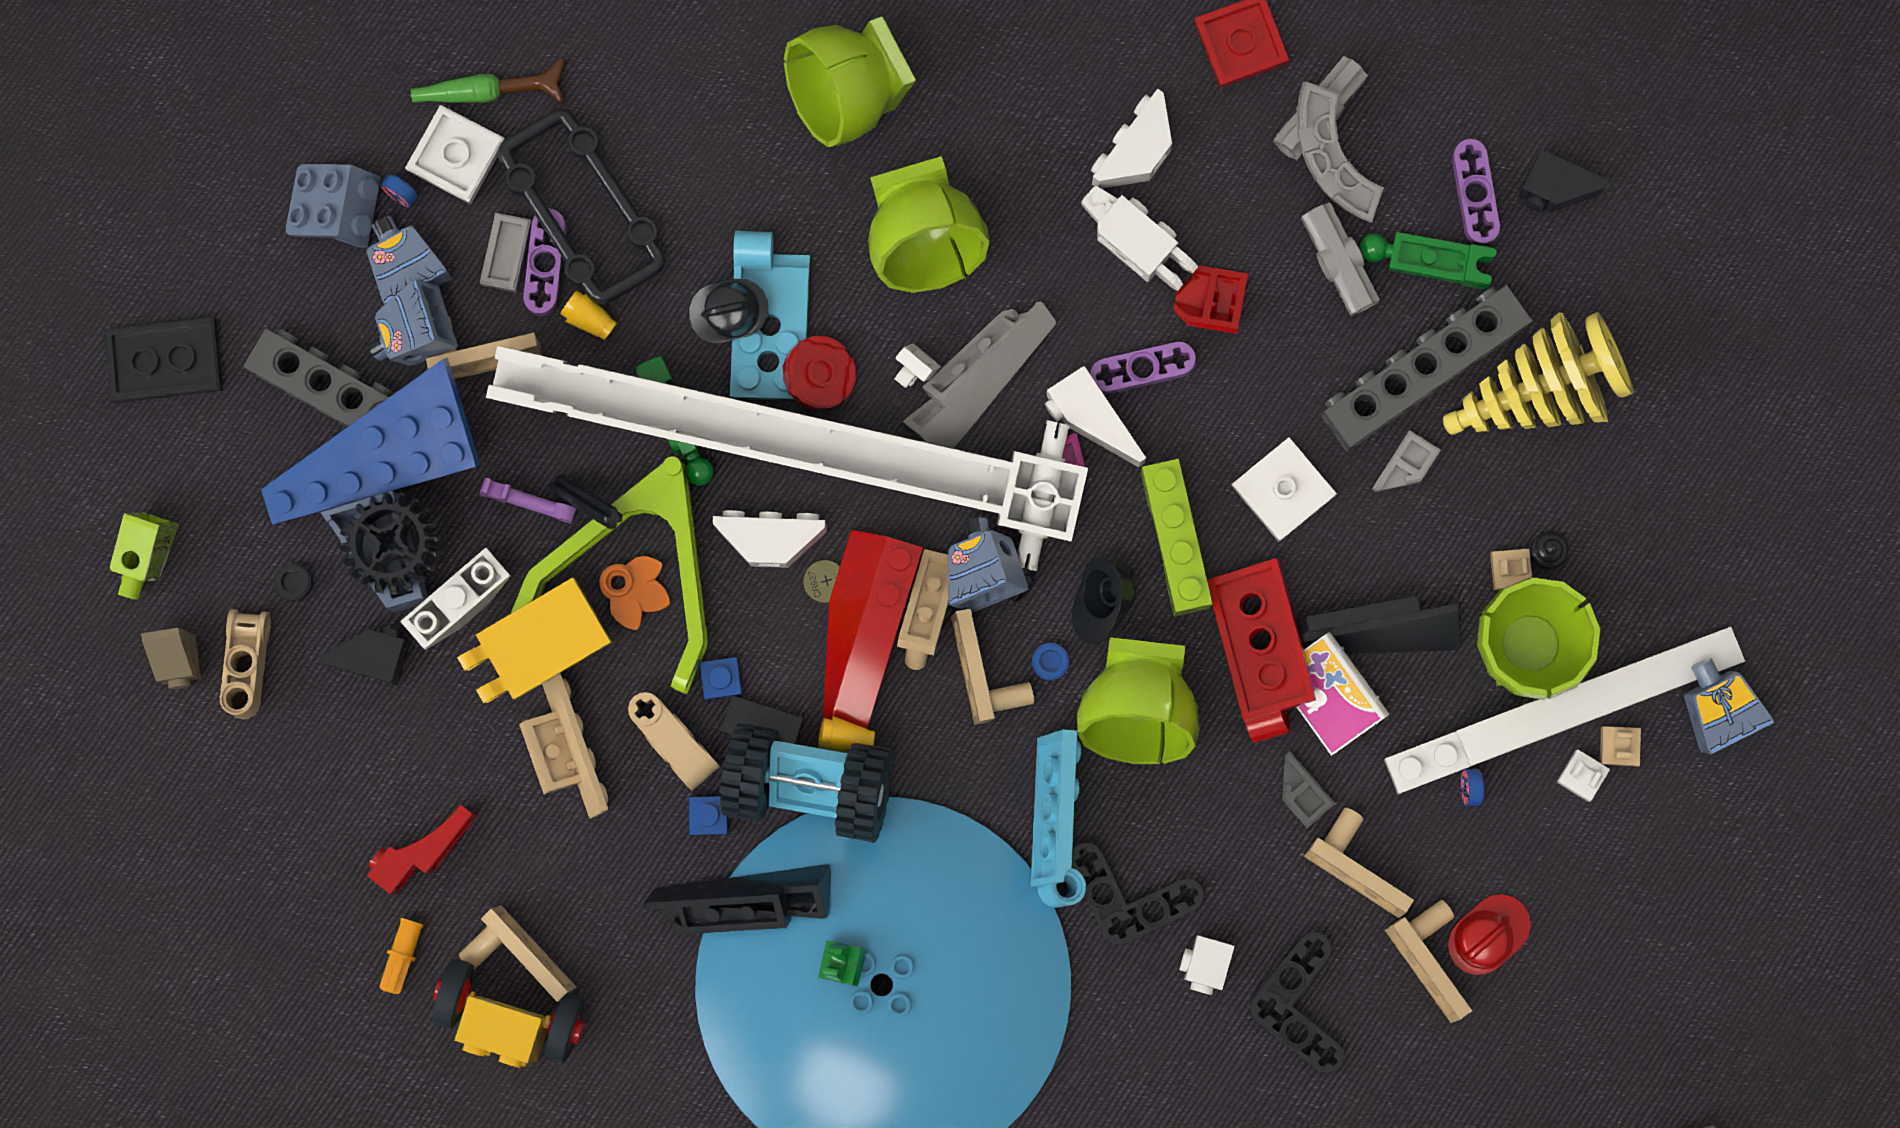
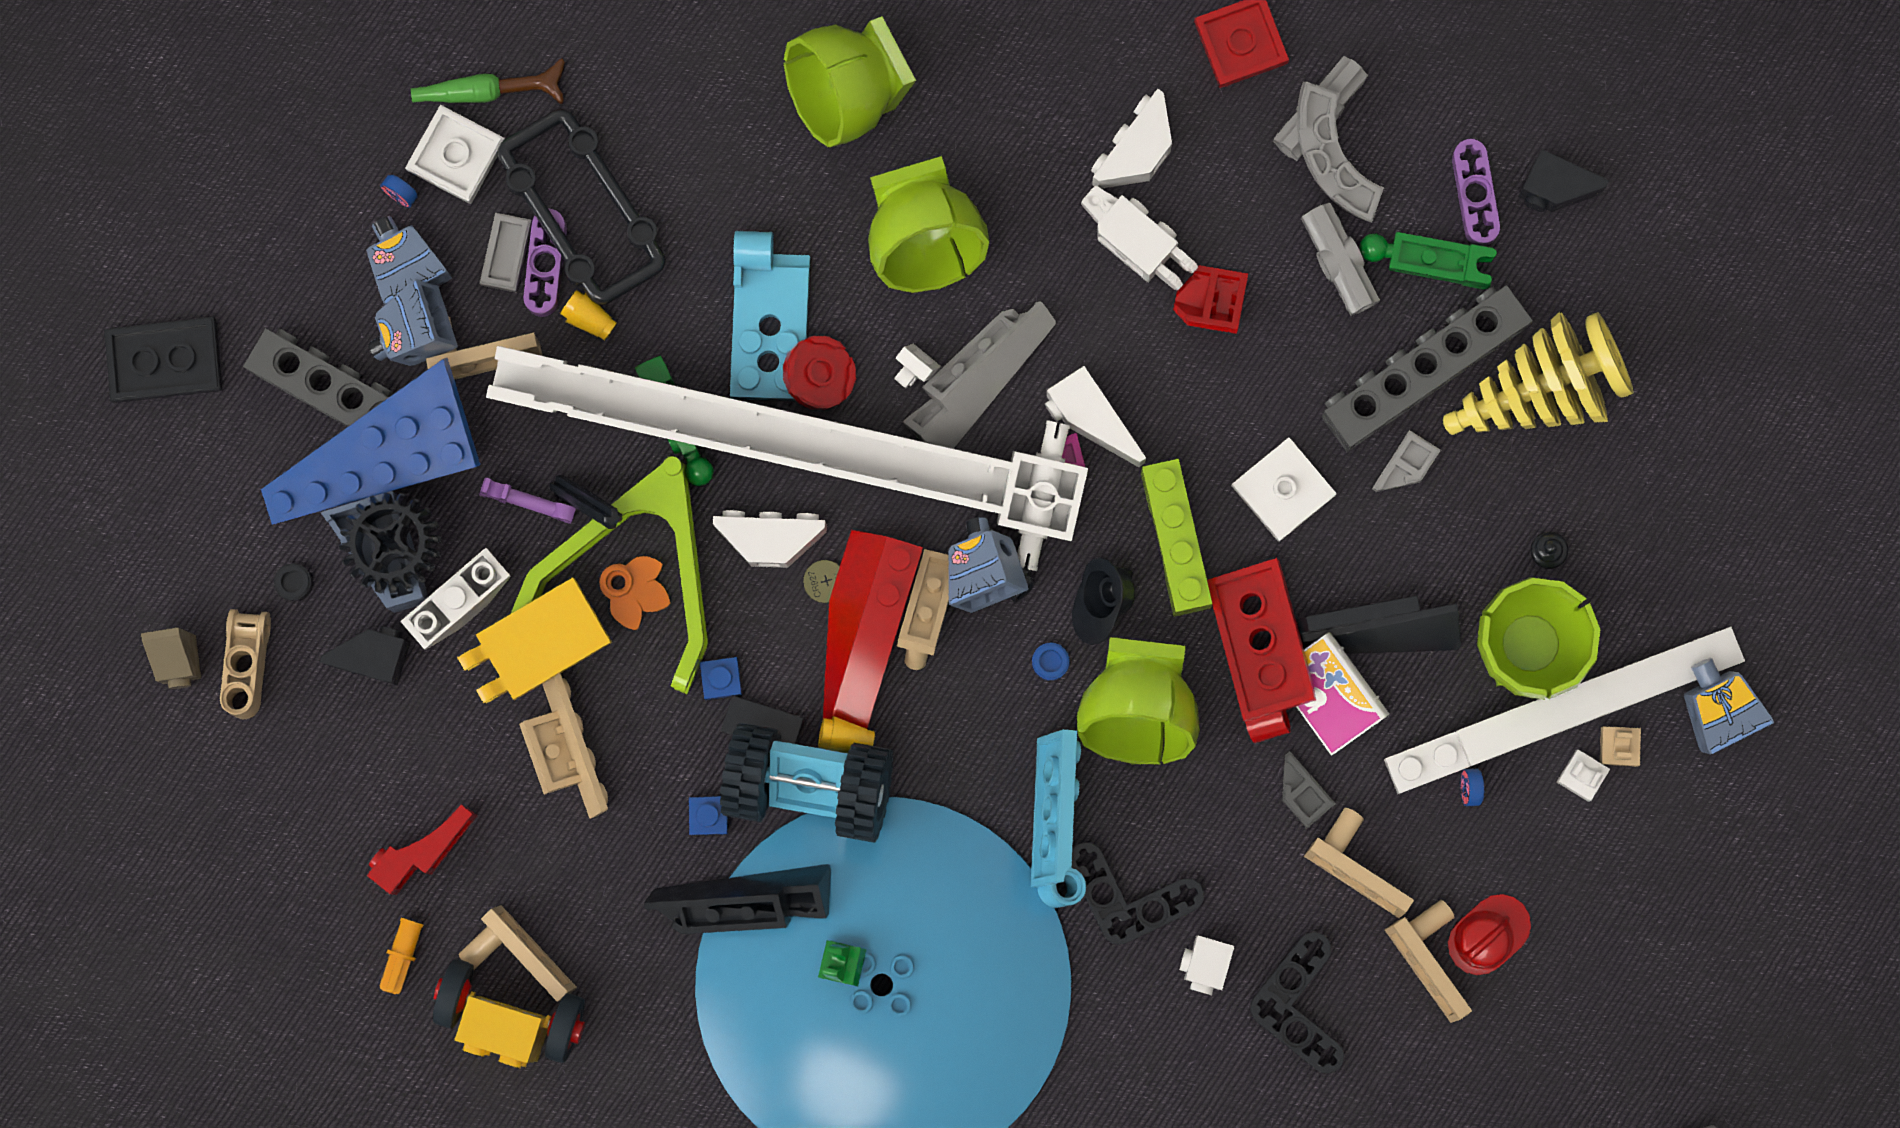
(142, 538): lime torso -> none
(333, 203): sand blue bracket -> none
(673, 741): tan piece -> none
(728, 310): black piece -> none
(983, 701): tan piece -> none
(1171, 370): medium lavender beam -> none
(1510, 567): tan tile -> none

